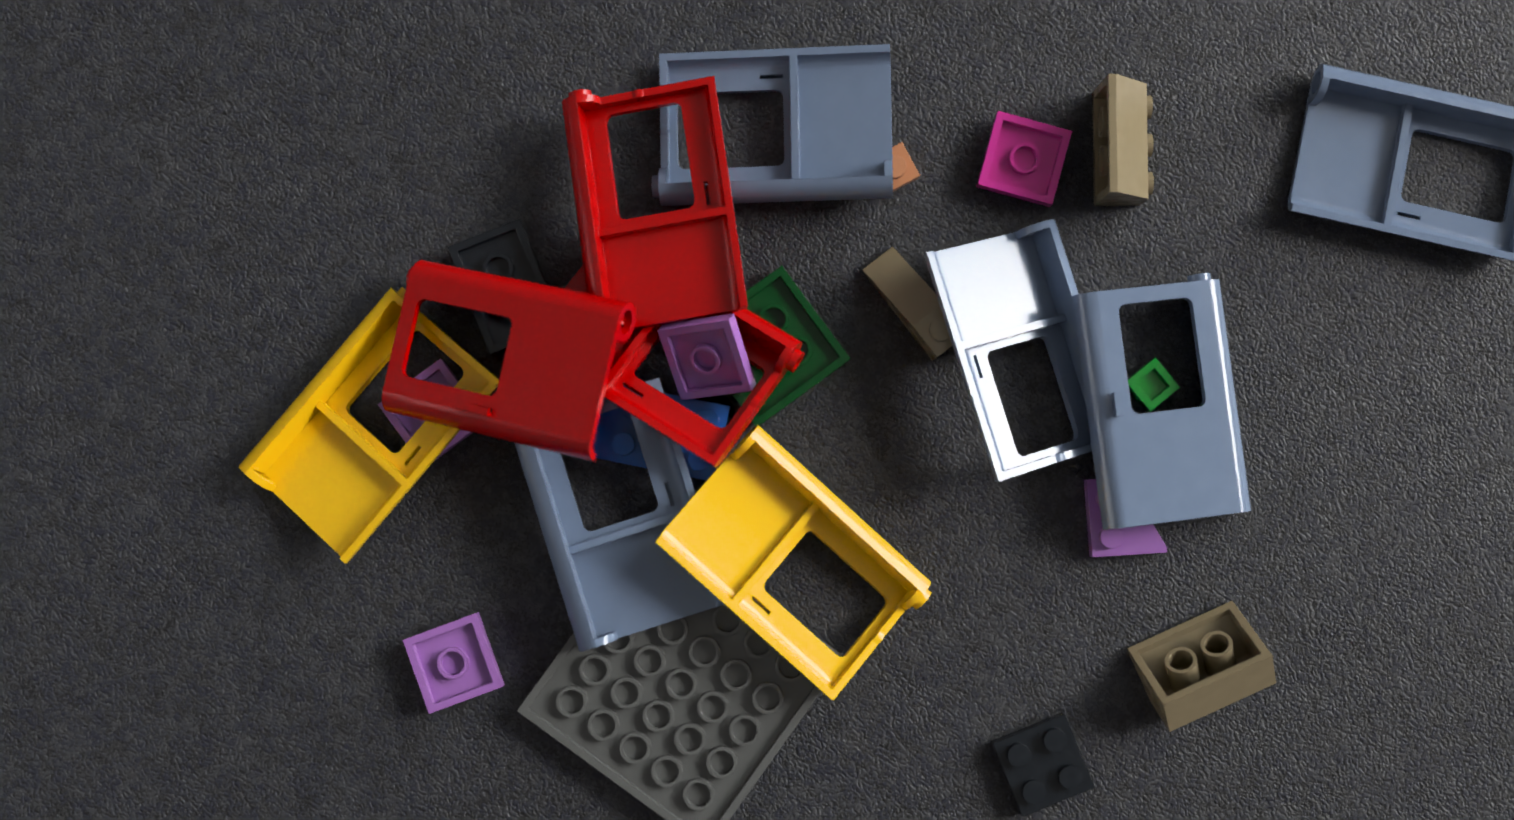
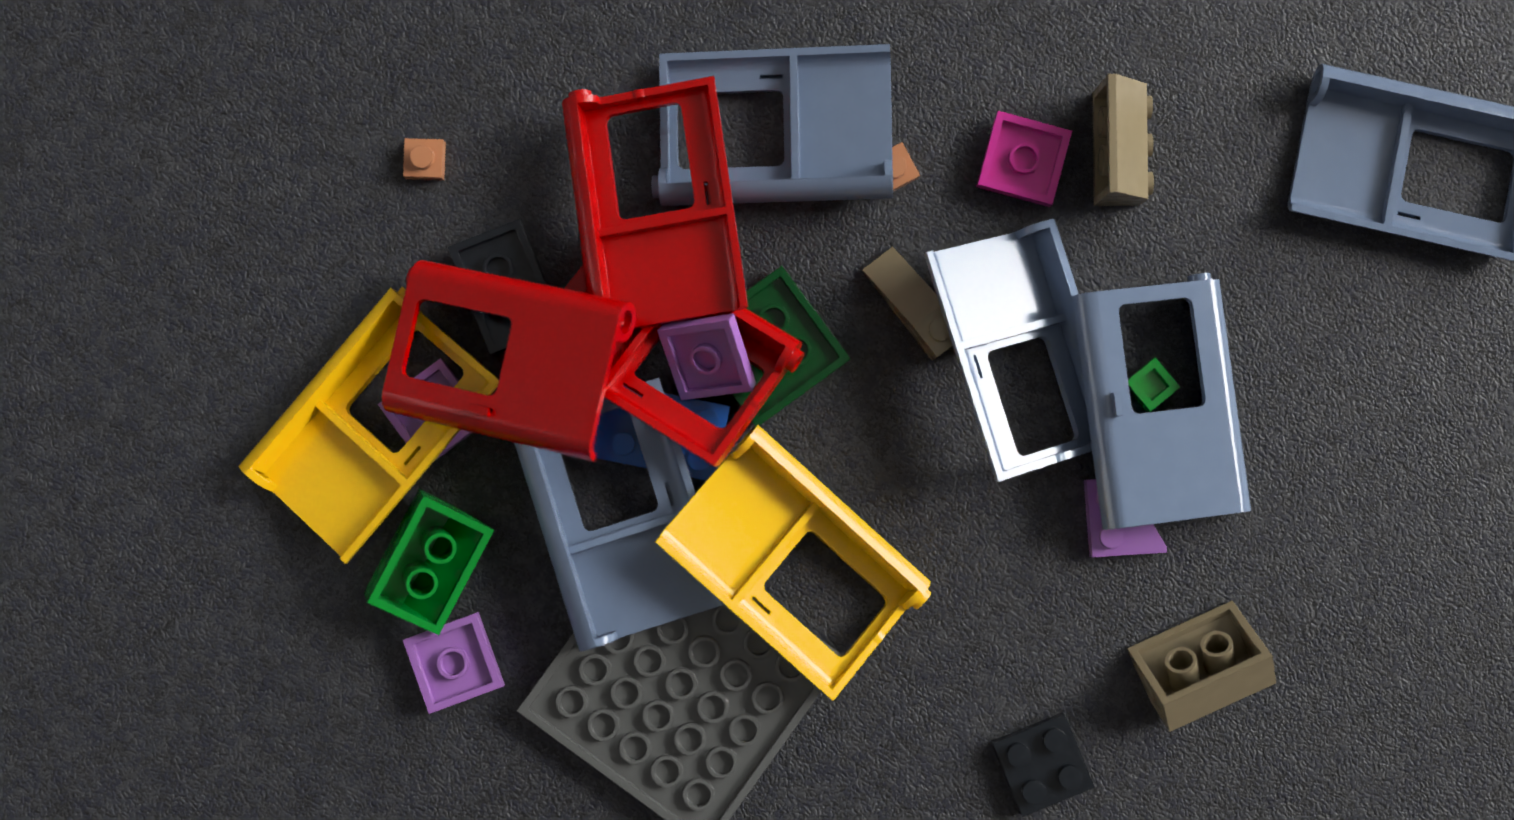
(424, 159): none -> nougat plate
(428, 562): none -> green slope

